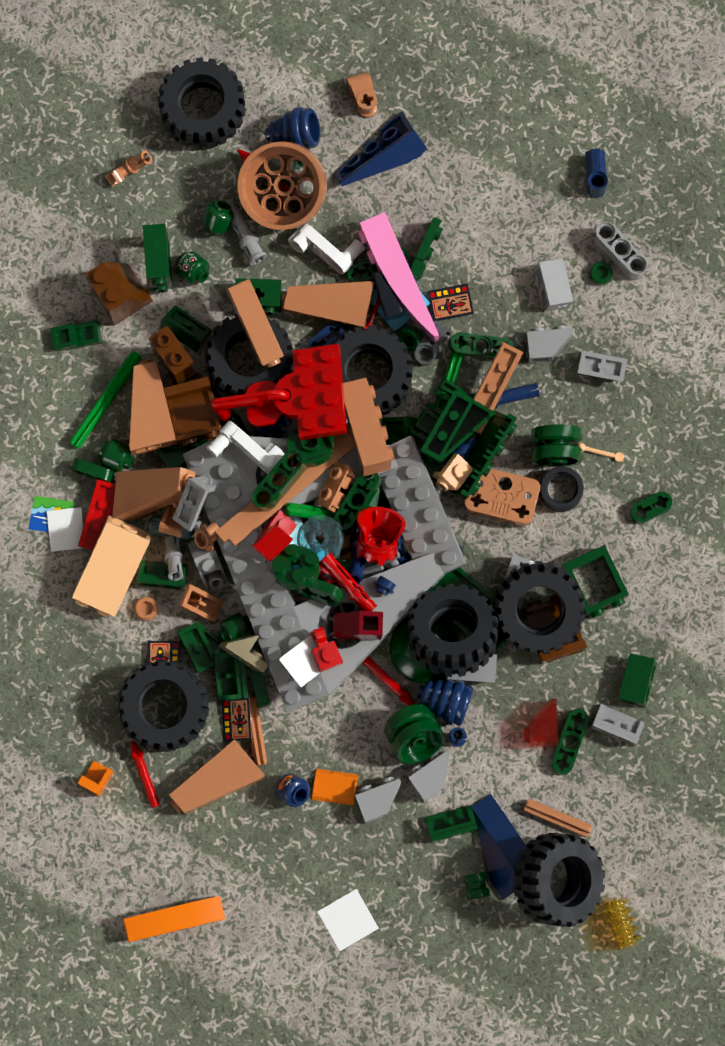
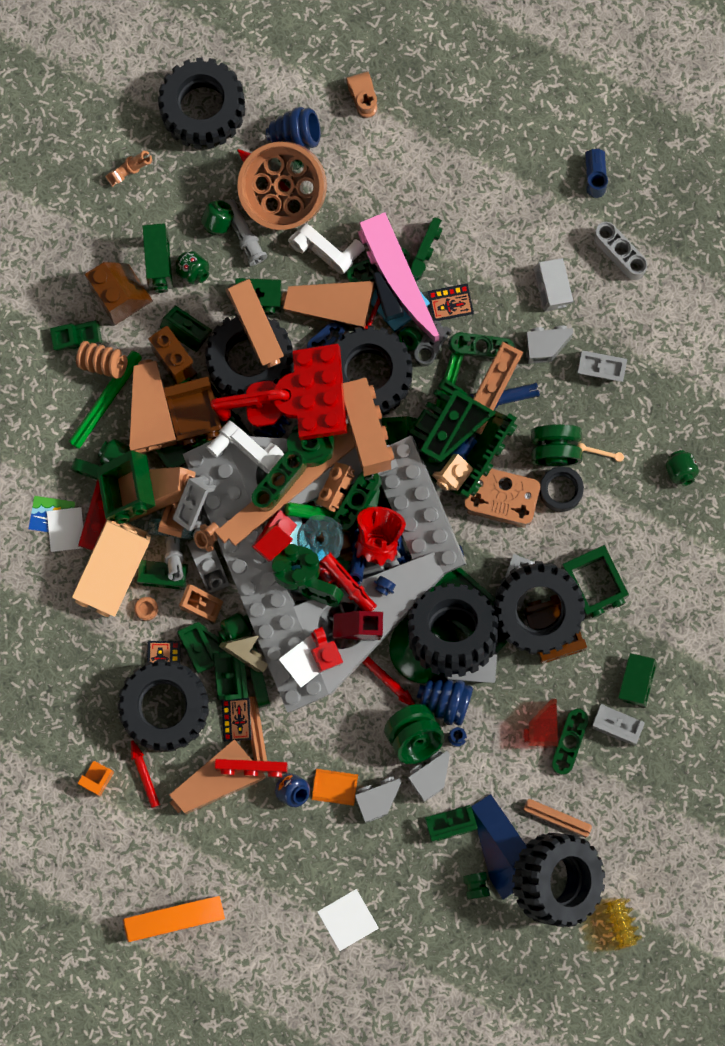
(101, 360): none -> nougat piece
(108, 480): none -> dark green window
(251, 768): none -> red plate
(392, 148): dark blue wedge -> none
(601, 273): dark green tile -> none
(654, 512): dark green beam -> none
(682, 467): none -> dark green head

